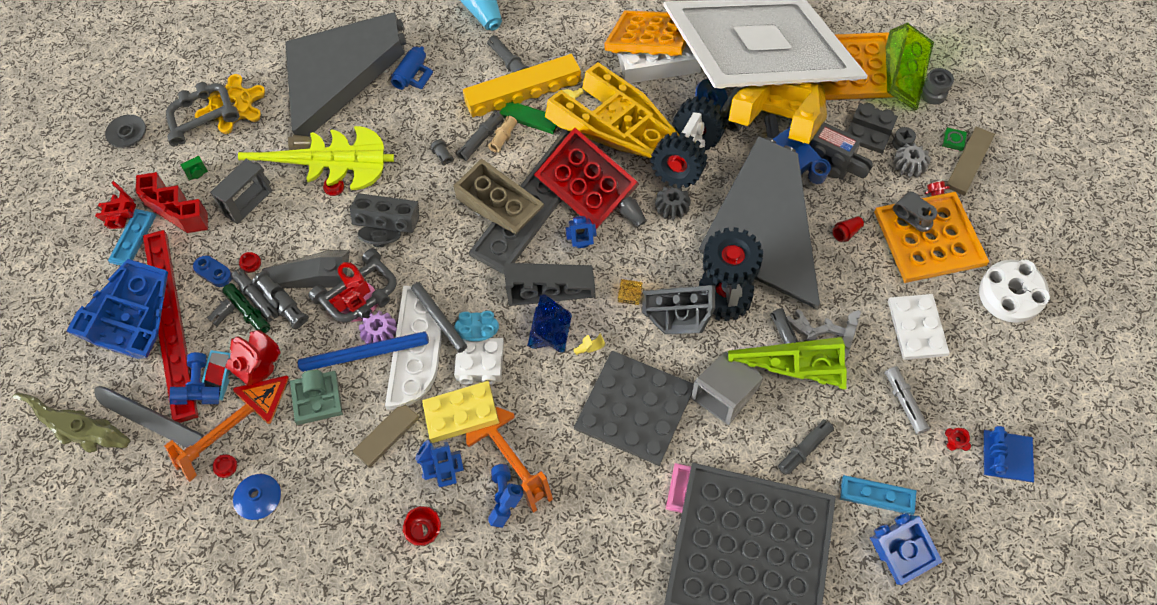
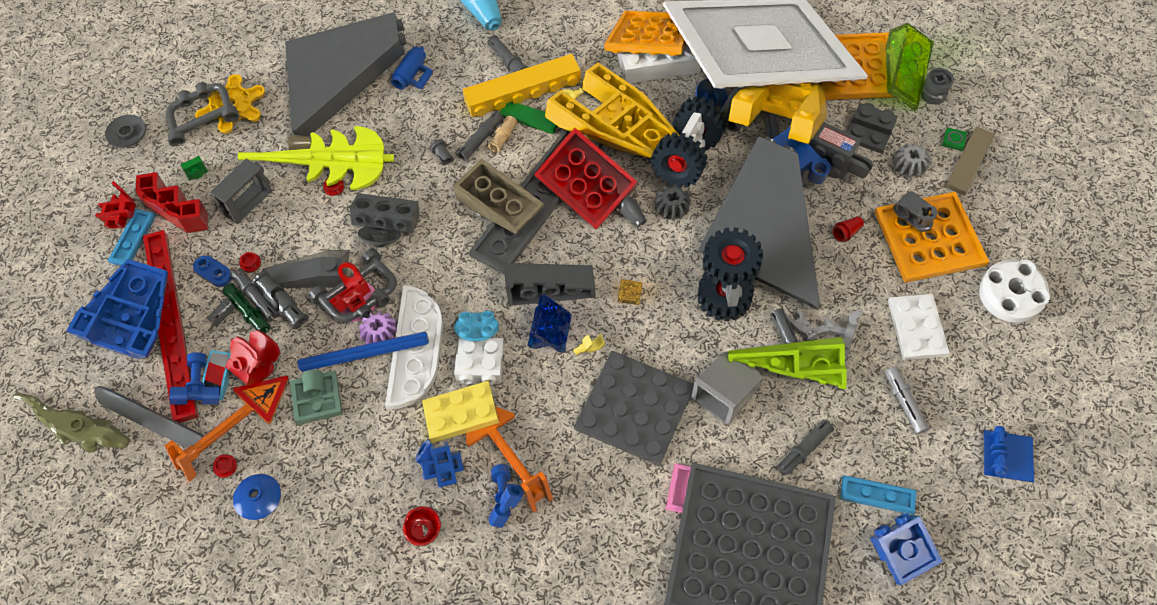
(385, 435): dark tan tile -> none
(439, 317): dark grey piece -> none
(582, 239): blue brick -> none
(680, 309): dark grey wedge -> none
(903, 136): dark grey wheel -> none
(936, 188): red plate -> none
(960, 433): red plate -> none

